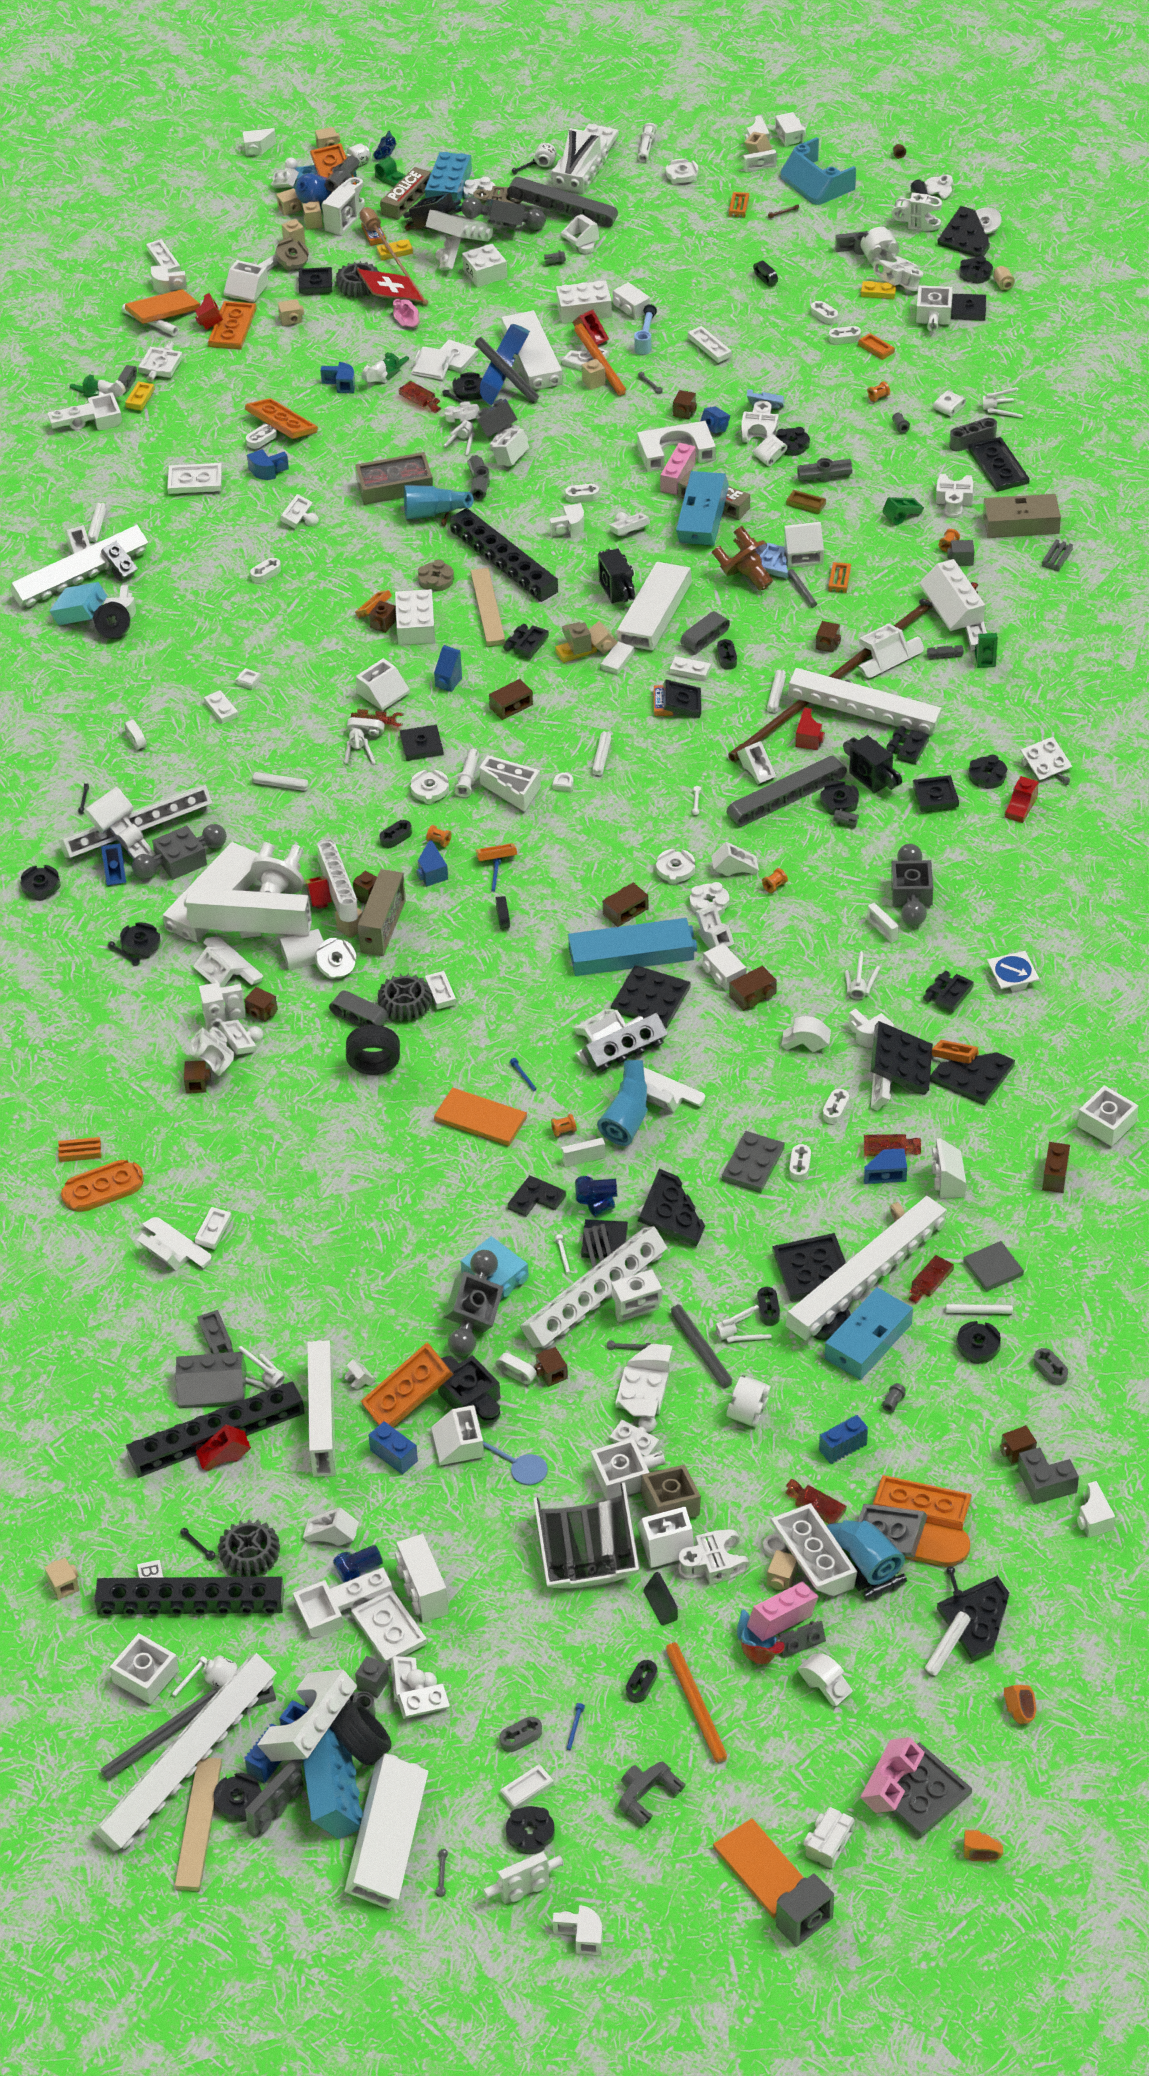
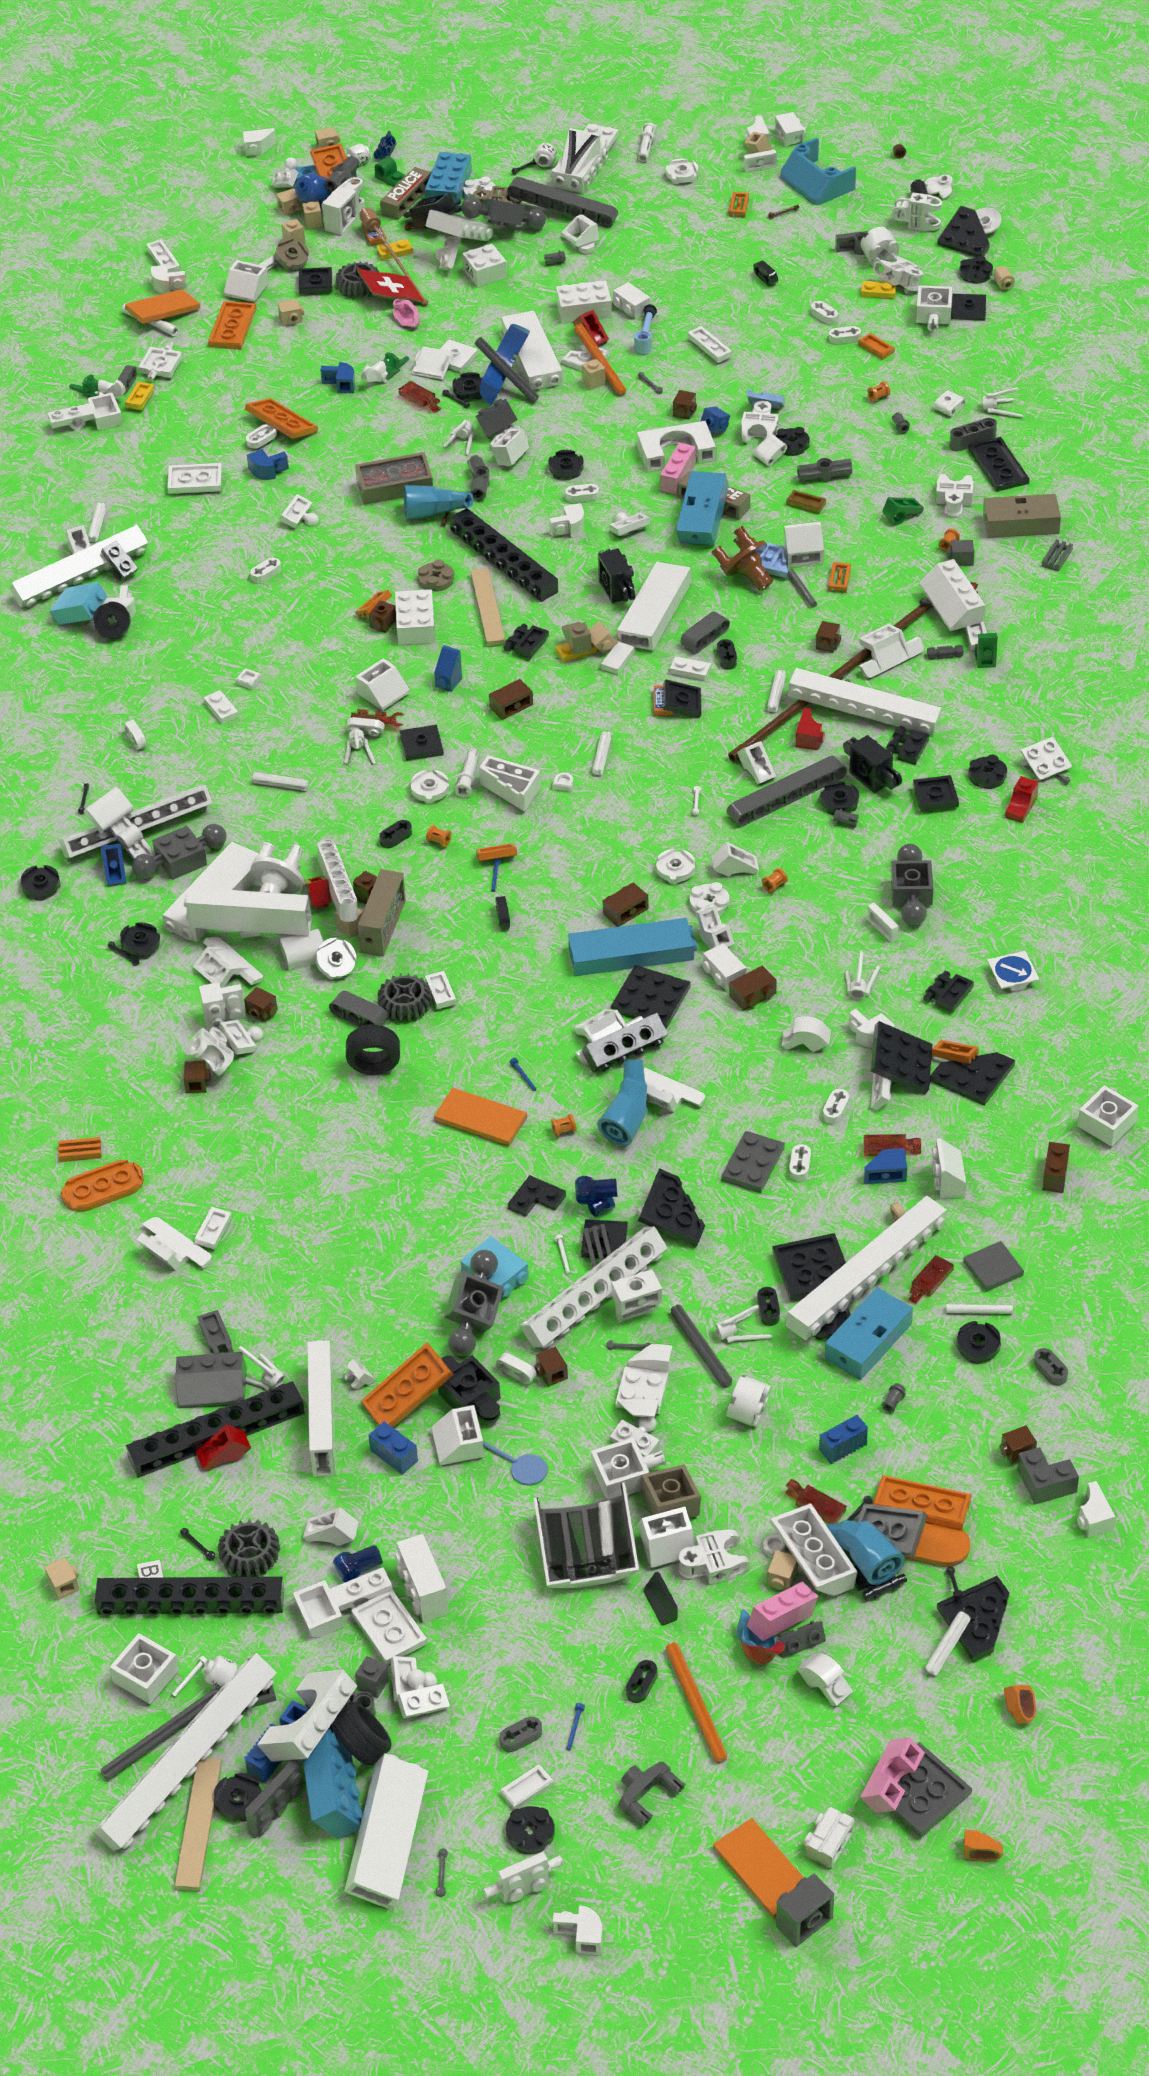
(208, 312): red arch -> none
(431, 866): blue slope -> none
(463, 412): white plate -> none
(561, 470): none -> black plate
(583, 1152): tile -> none
(866, 1500): none -> black hinge

